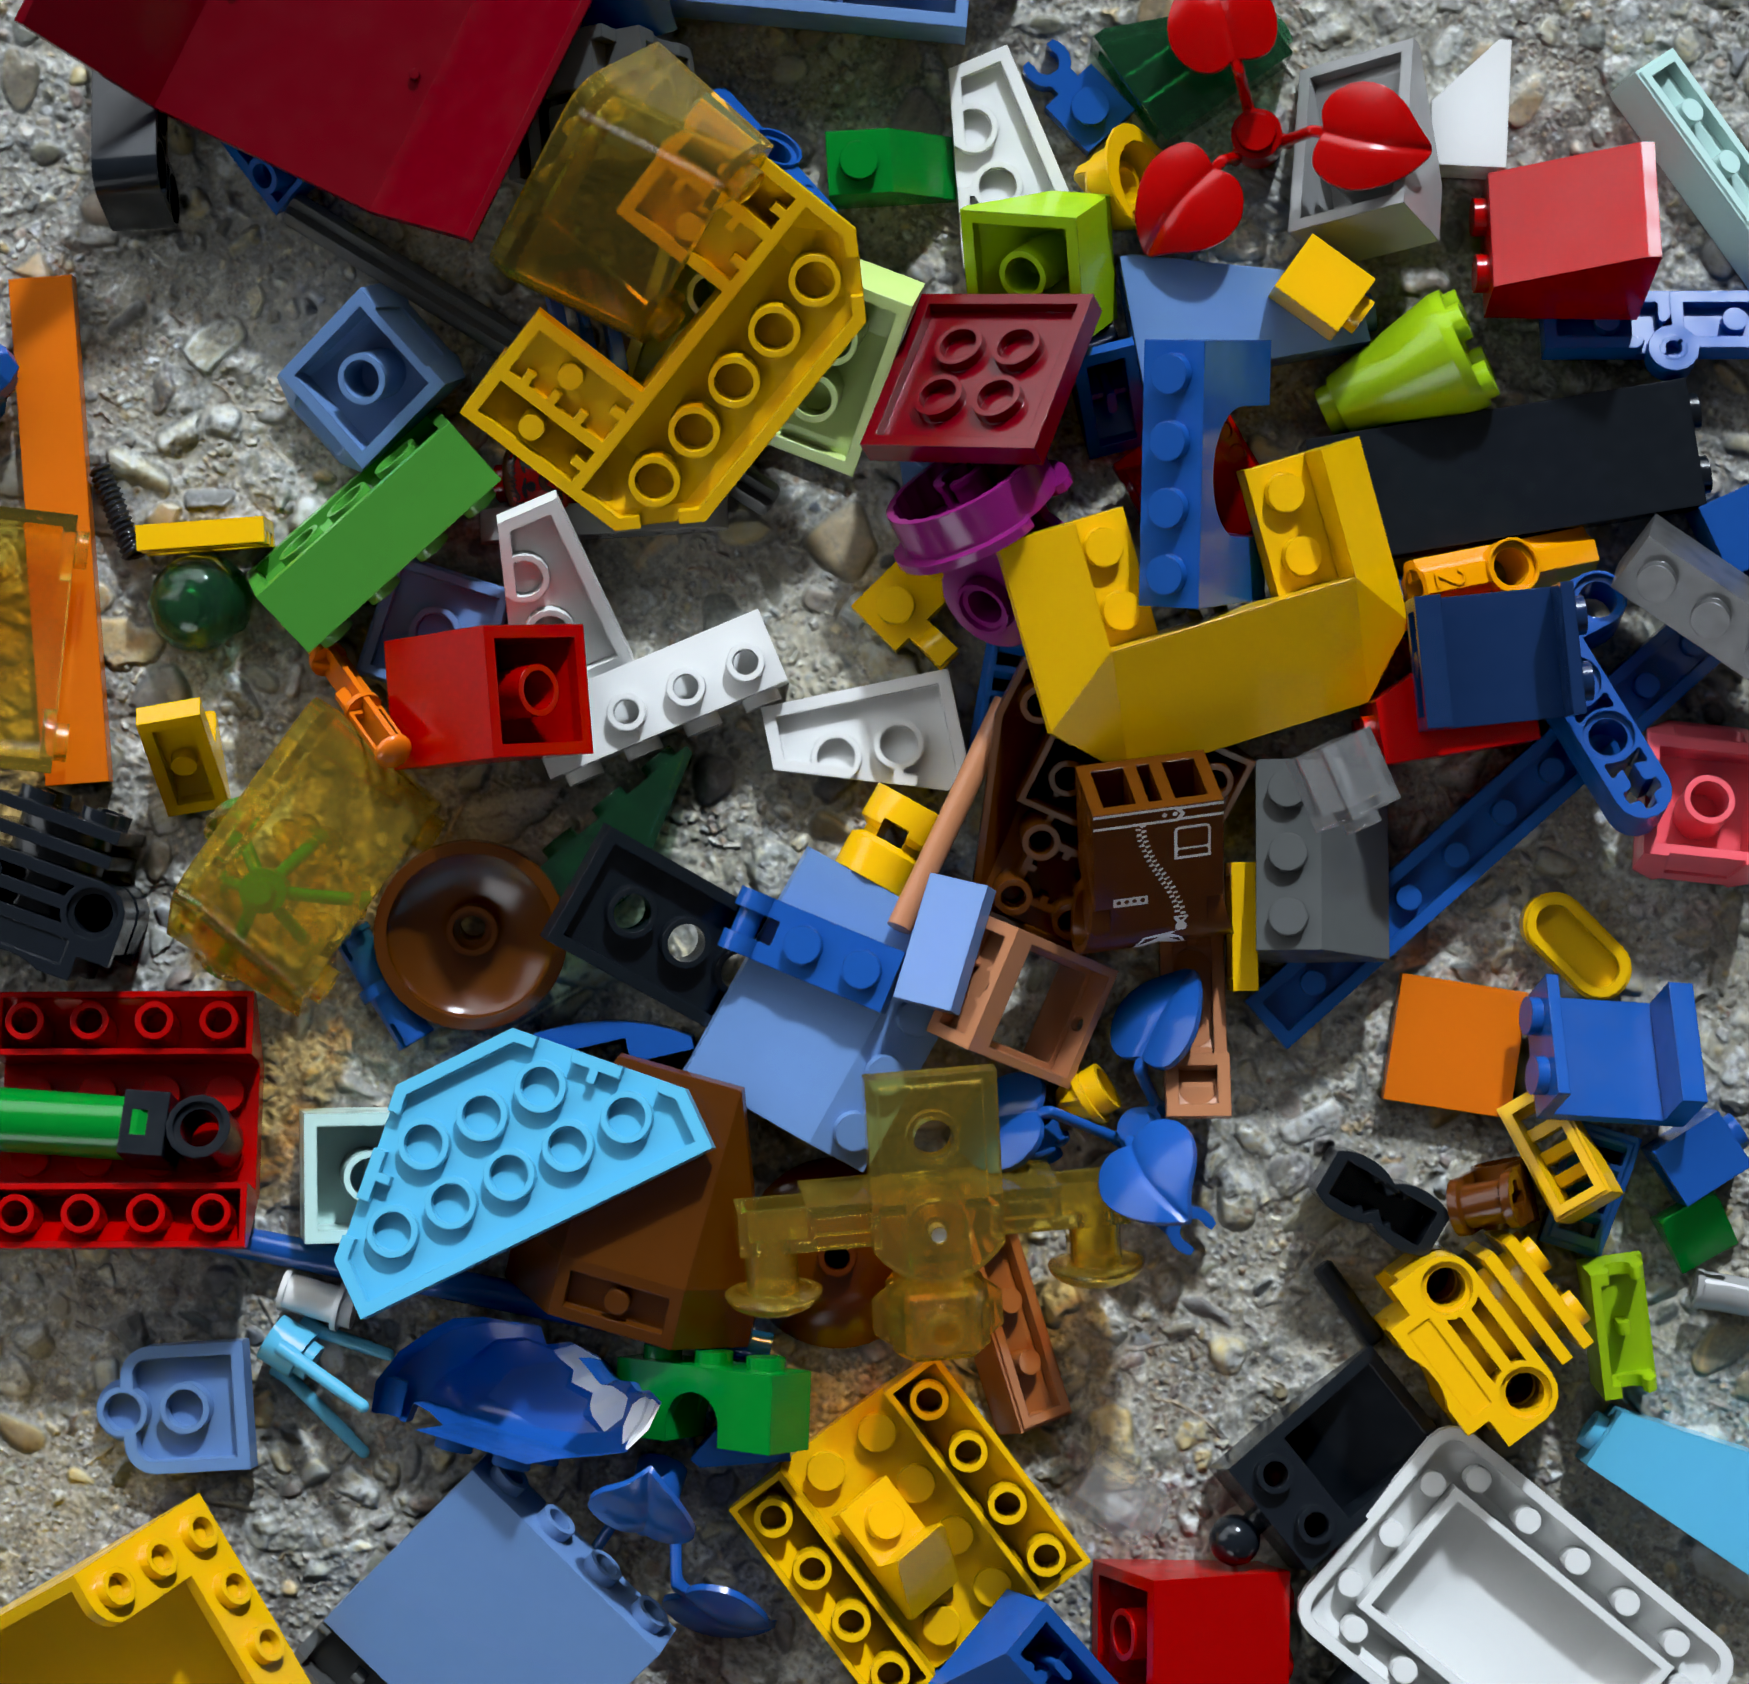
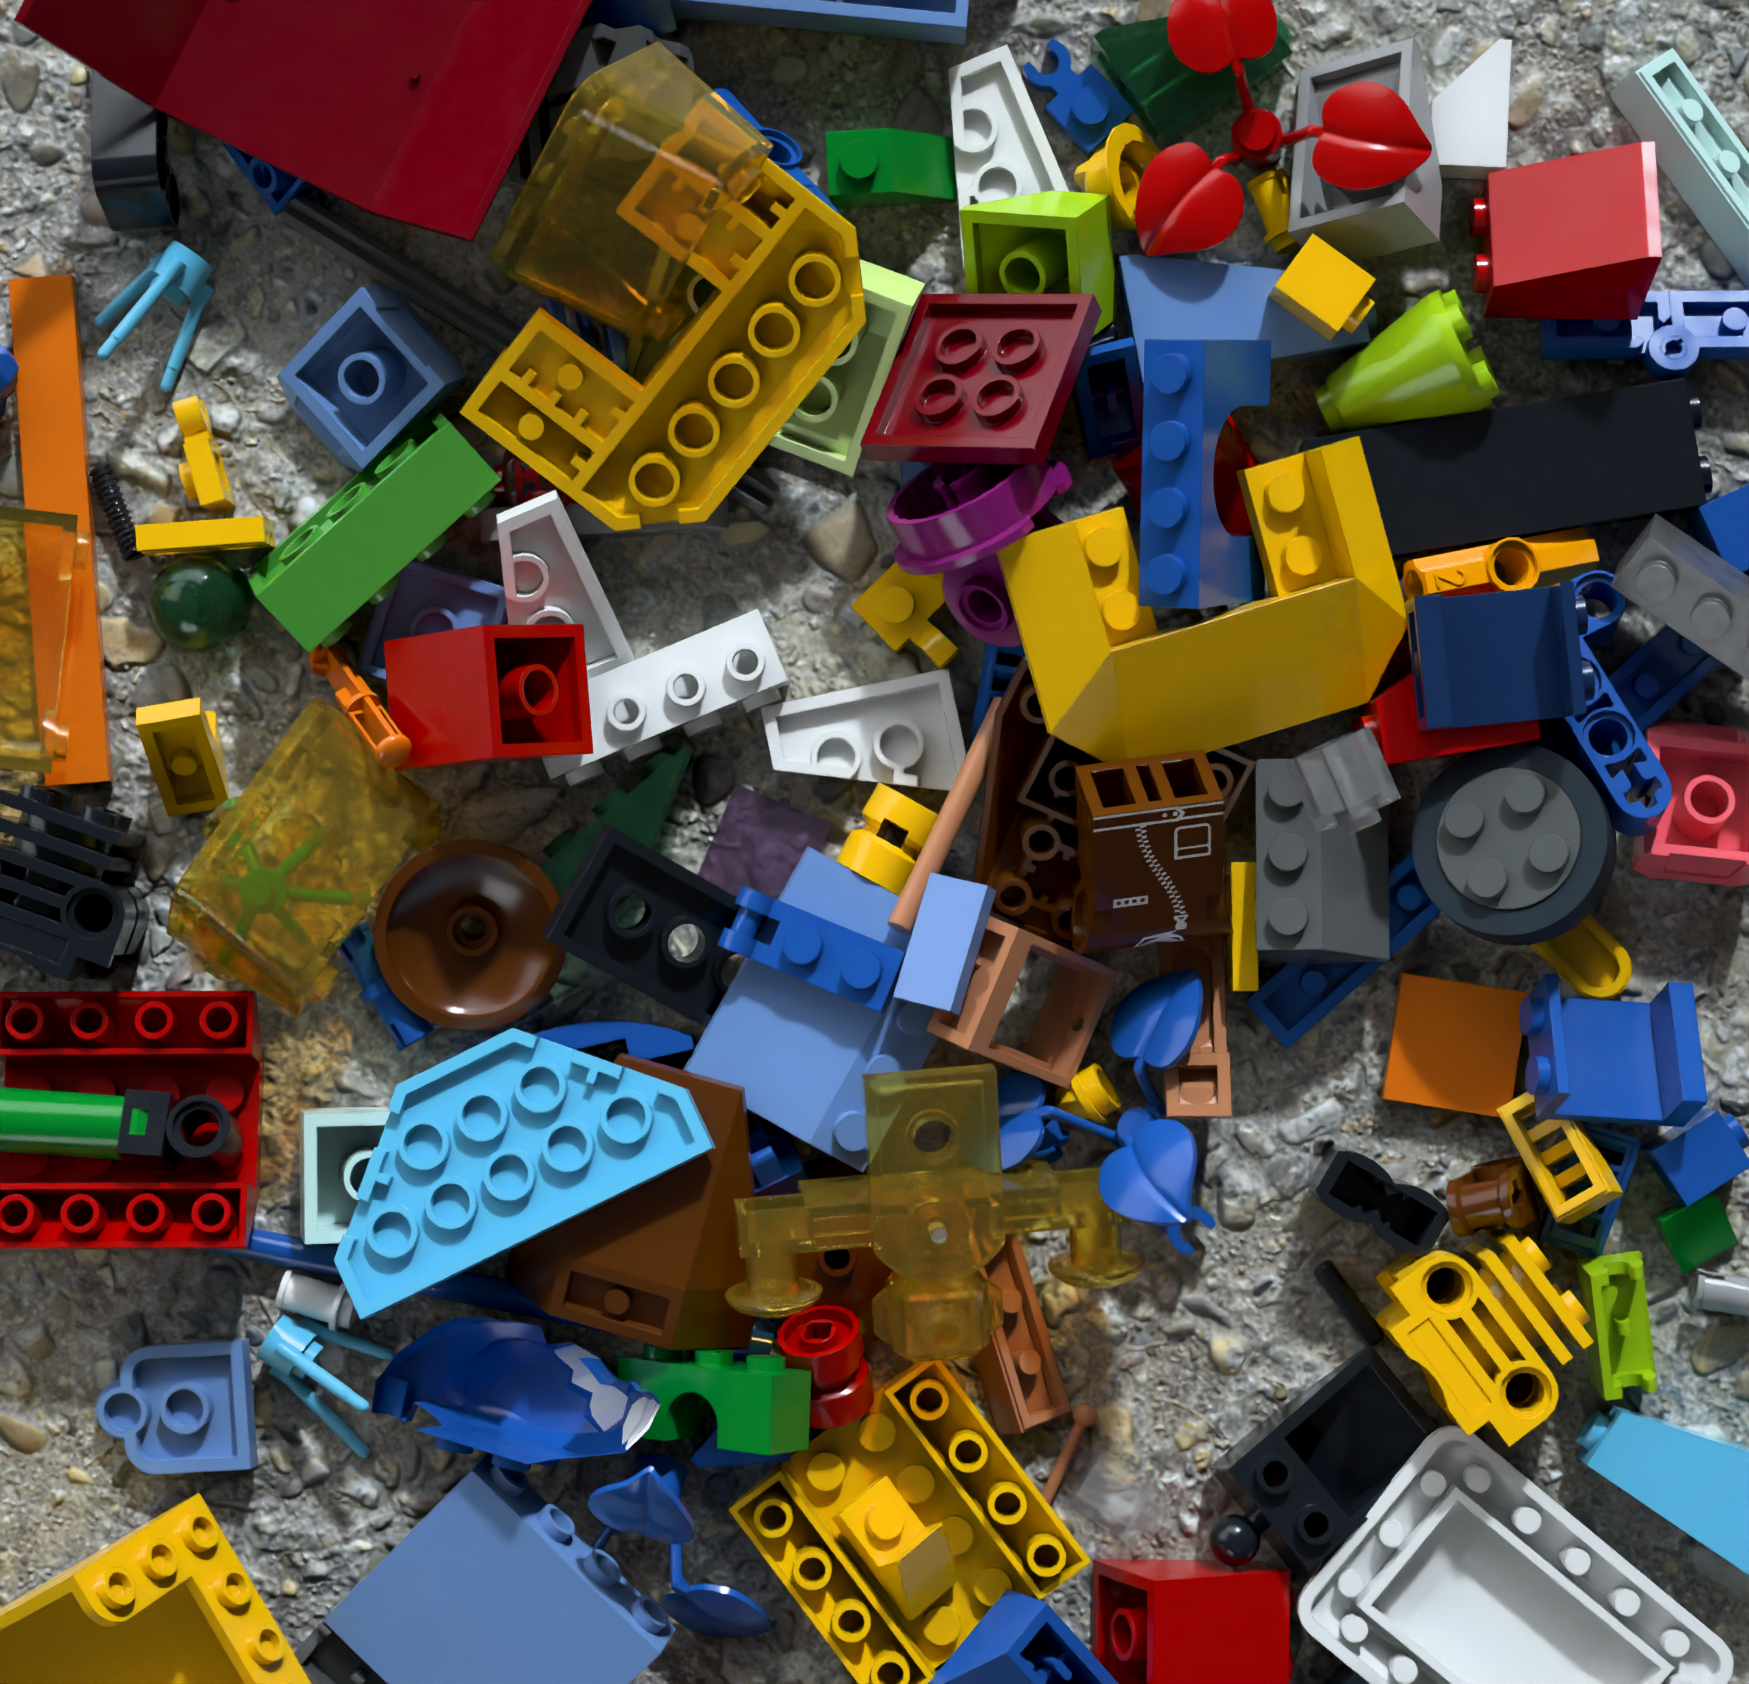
(174, 276): none -> medium azure plant
(204, 472): none -> yellow plate
(760, 843): none -> clear purple piece
(775, 1162): none -> blue tile
(831, 1347): none -> red wheel
(1084, 1416): none -> nougat hinge
(1272, 199): none -> yellow pin
(1514, 844): none -> wheel

